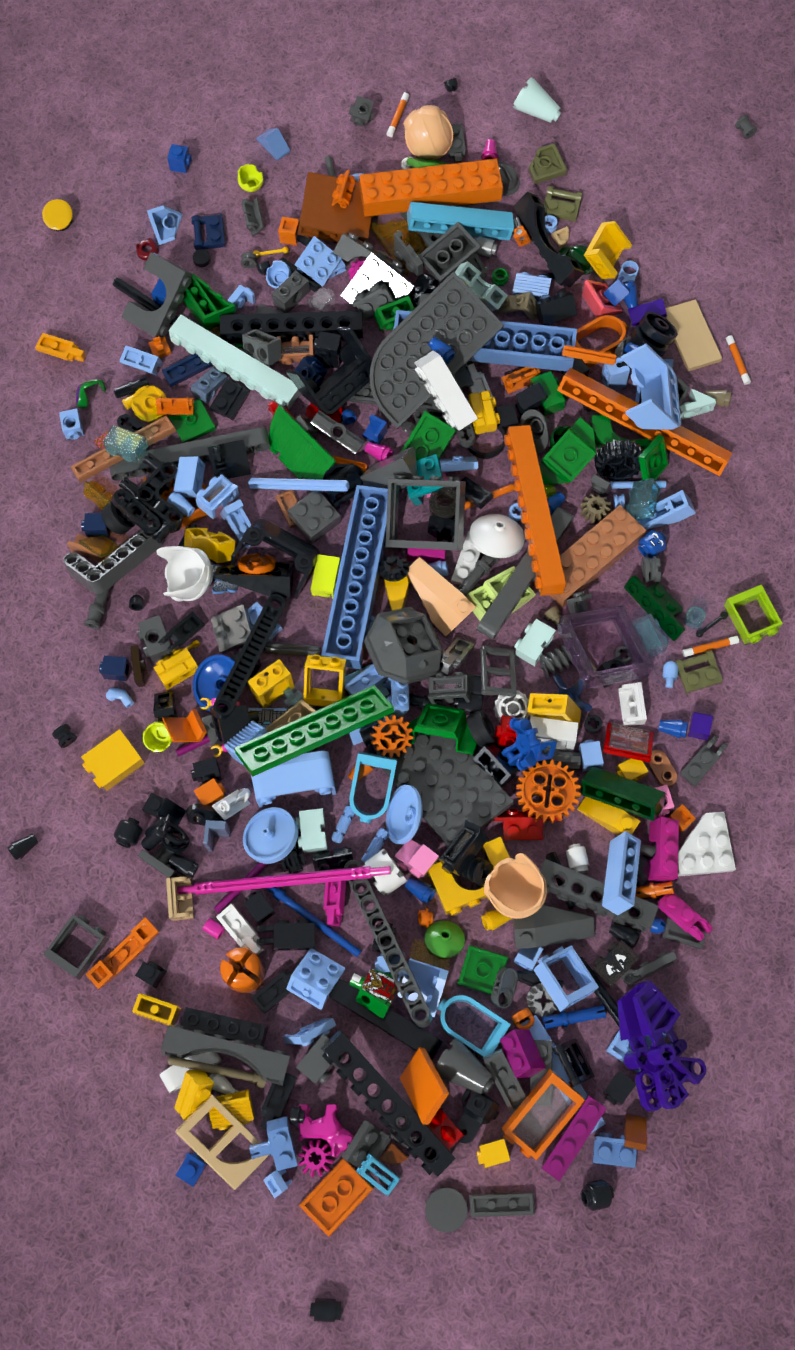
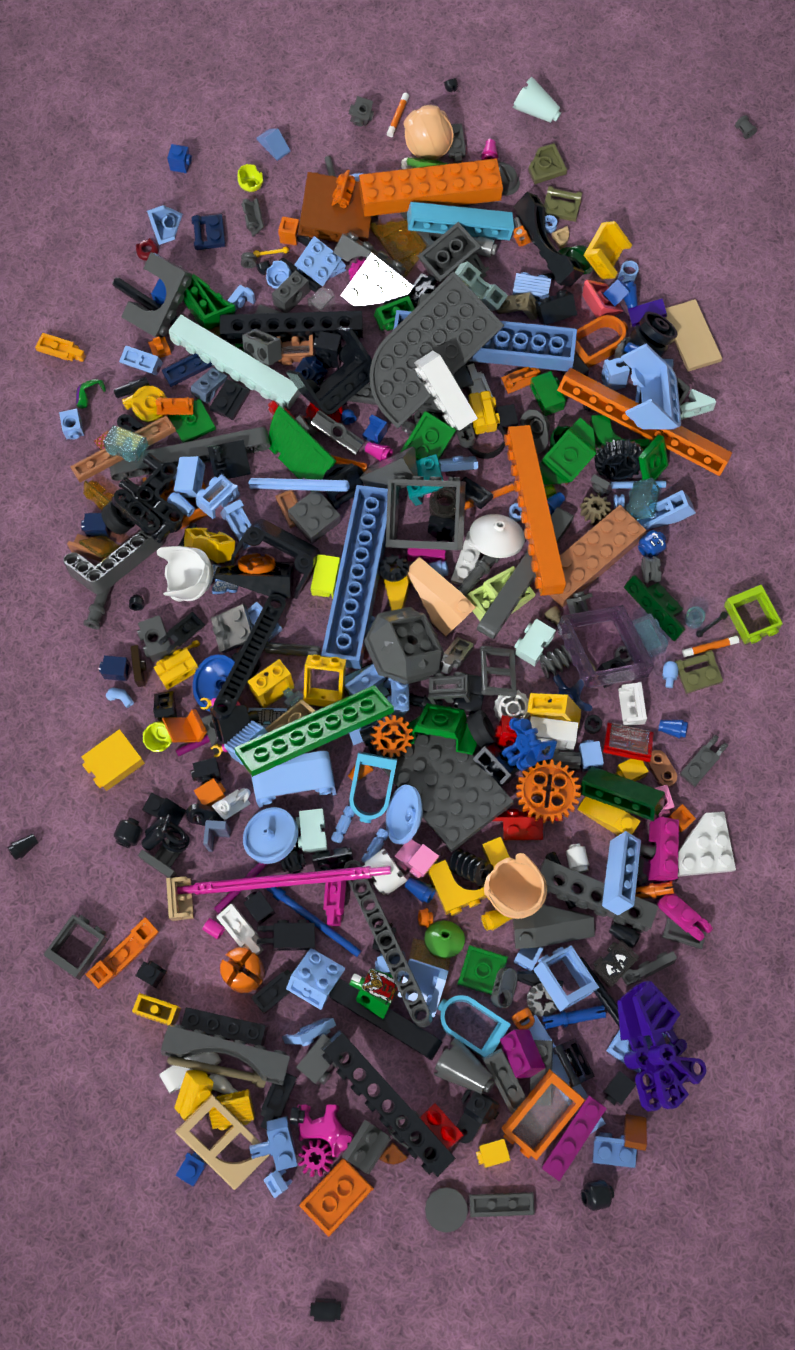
(57, 215): yellow piece -> none
(64, 735): black wheel -> none
(184, 865): black cone -> none
(201, 258): black tile -> none
(366, 1165): medium azure tile -> none
(377, 296): dark grey bracket -> none
(407, 255): dark grey wing -> none
(424, 1086): orange tile -> none
(442, 349): blue cone -> none
(463, 849): black window -> none
(500, 272): green plate -> none
(530, 398): black slope -> none
(590, 355): orange axle -> none
(658, 925): blue hinge -> none
(700, 726): dark purple piece -> none
(722, 397): dark tan cone -> none
(738, 360): orange bar -> none

